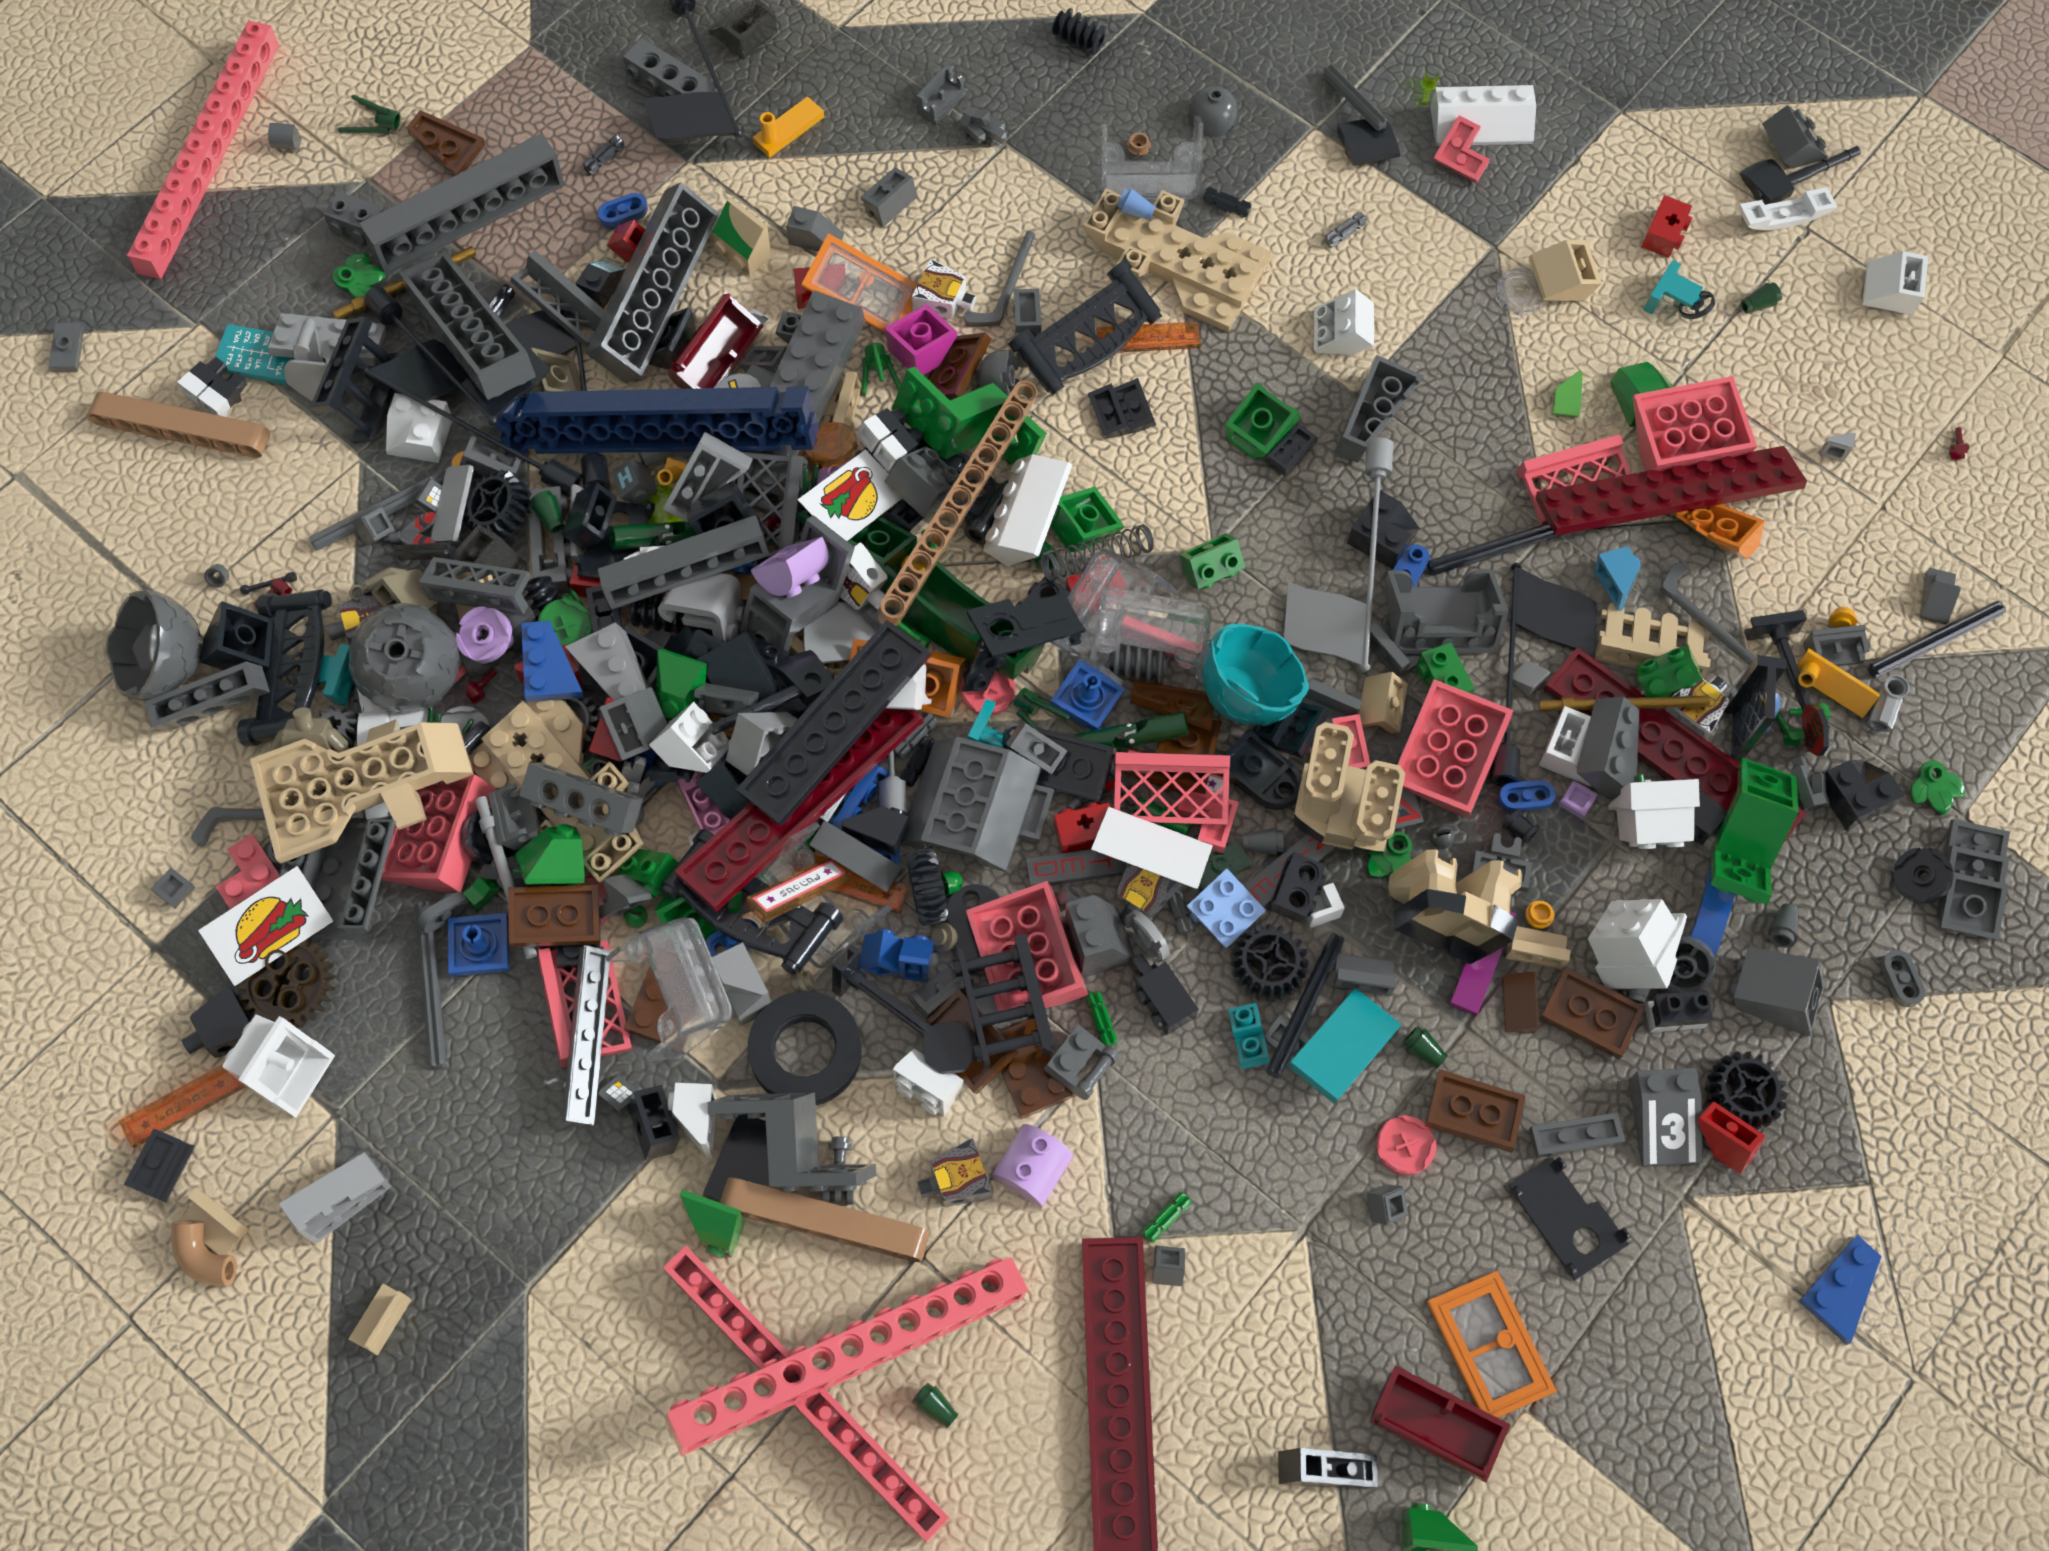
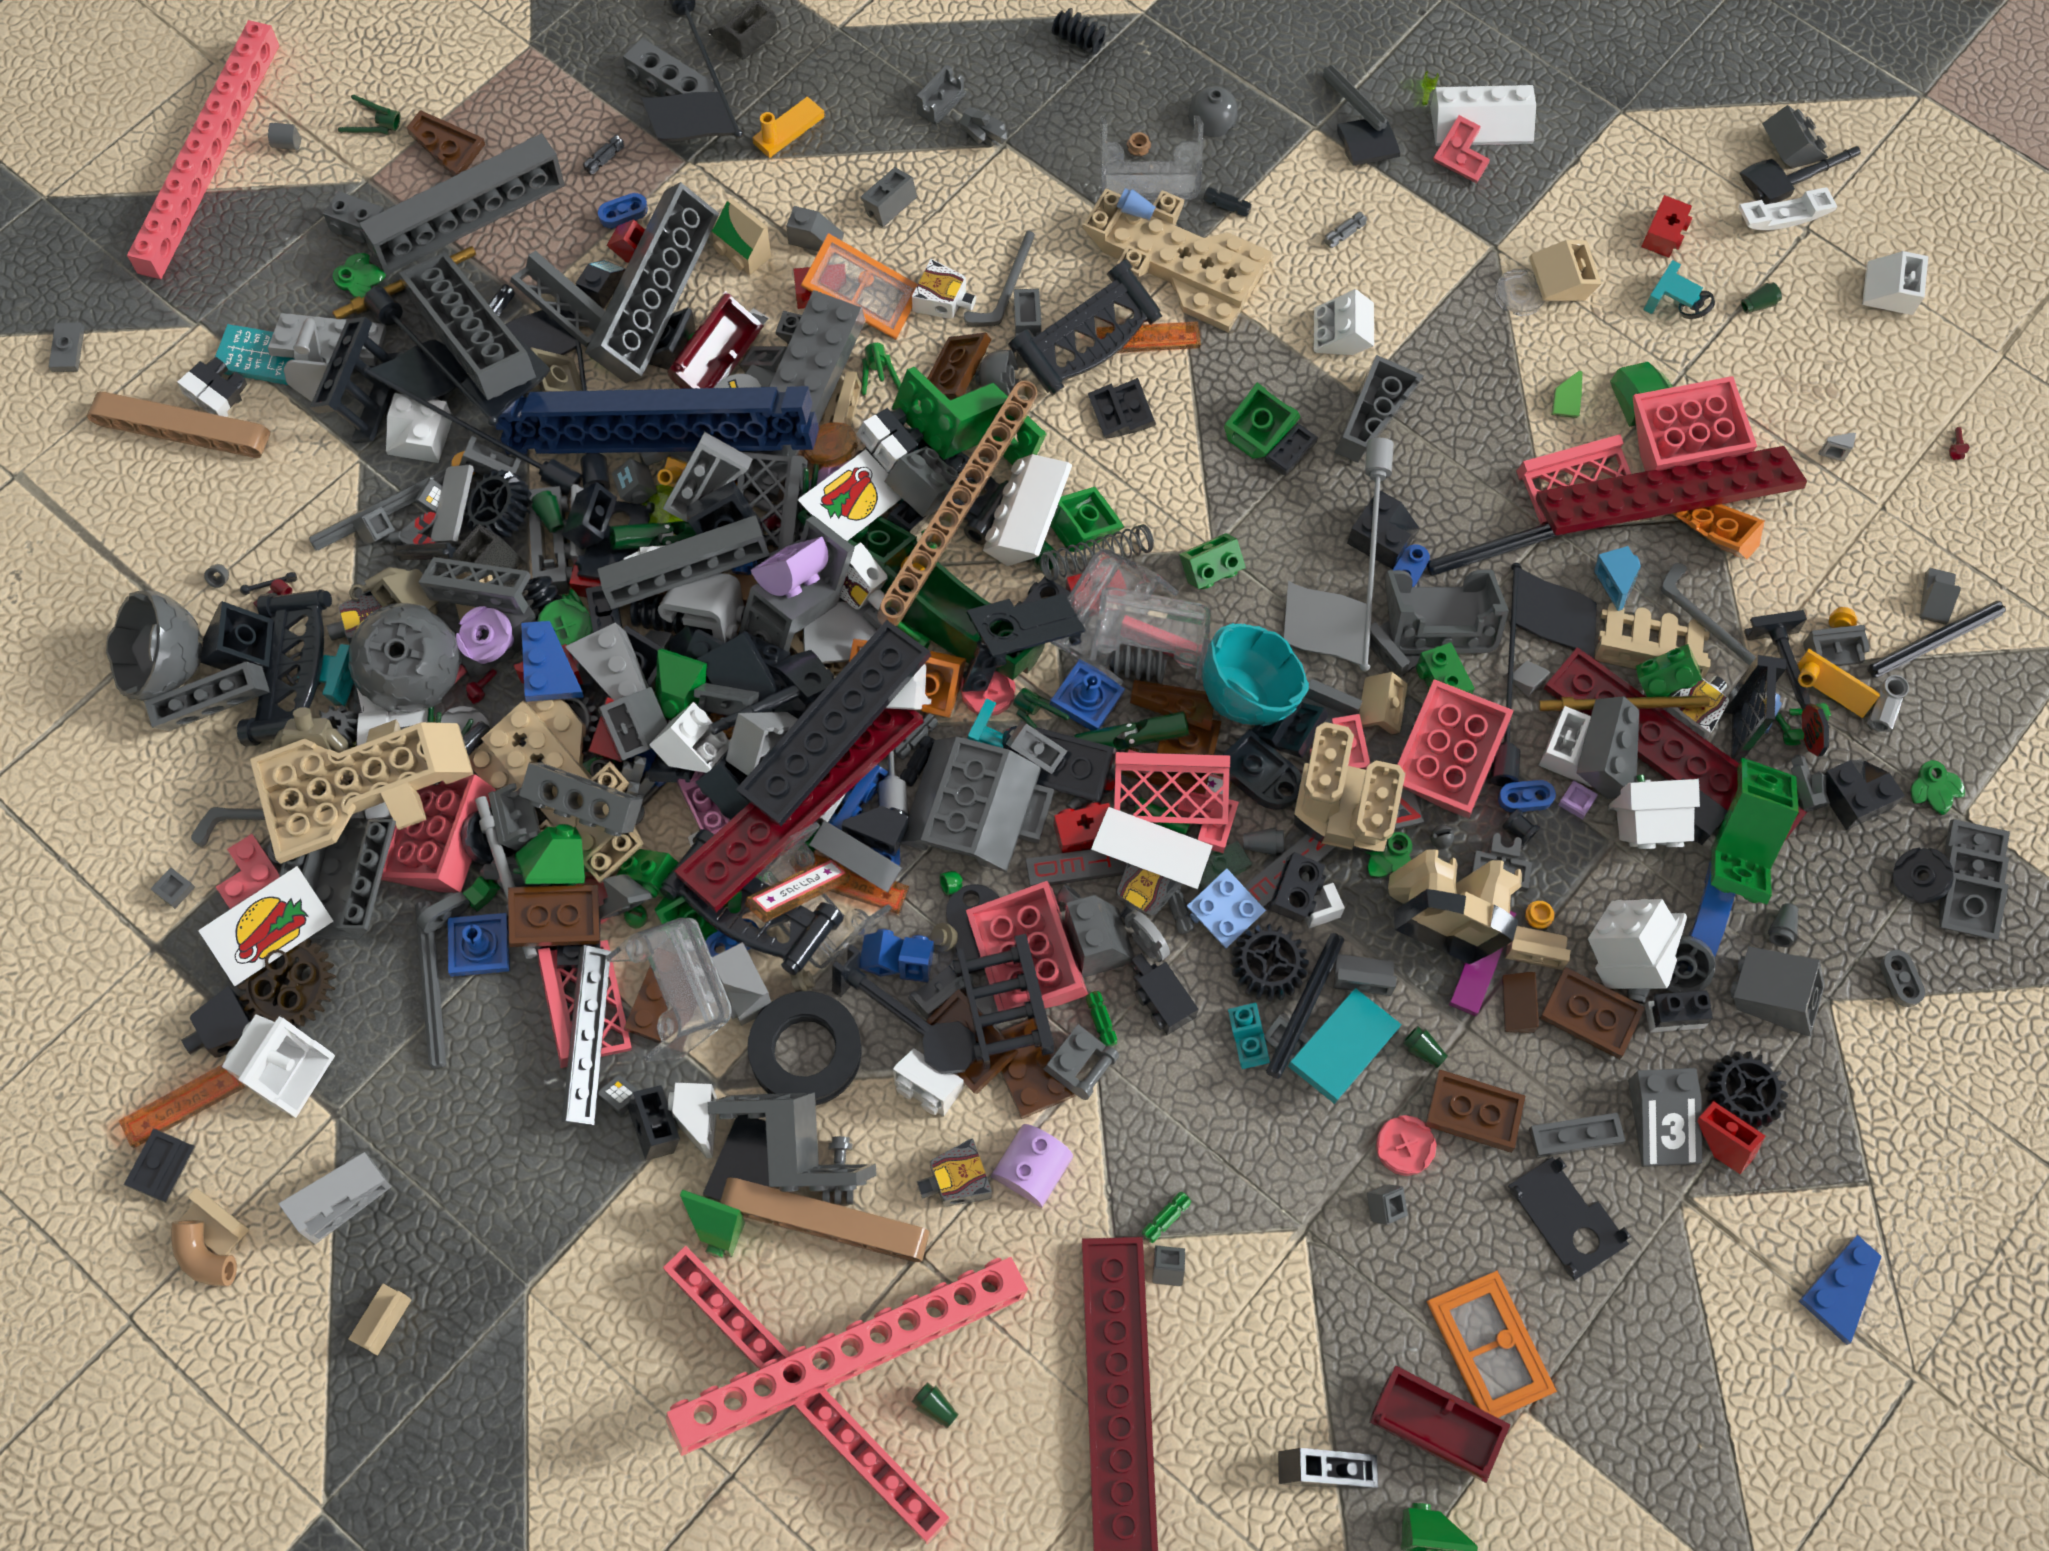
(920, 339): dark pink slope -> none
(927, 886): black gear -> none

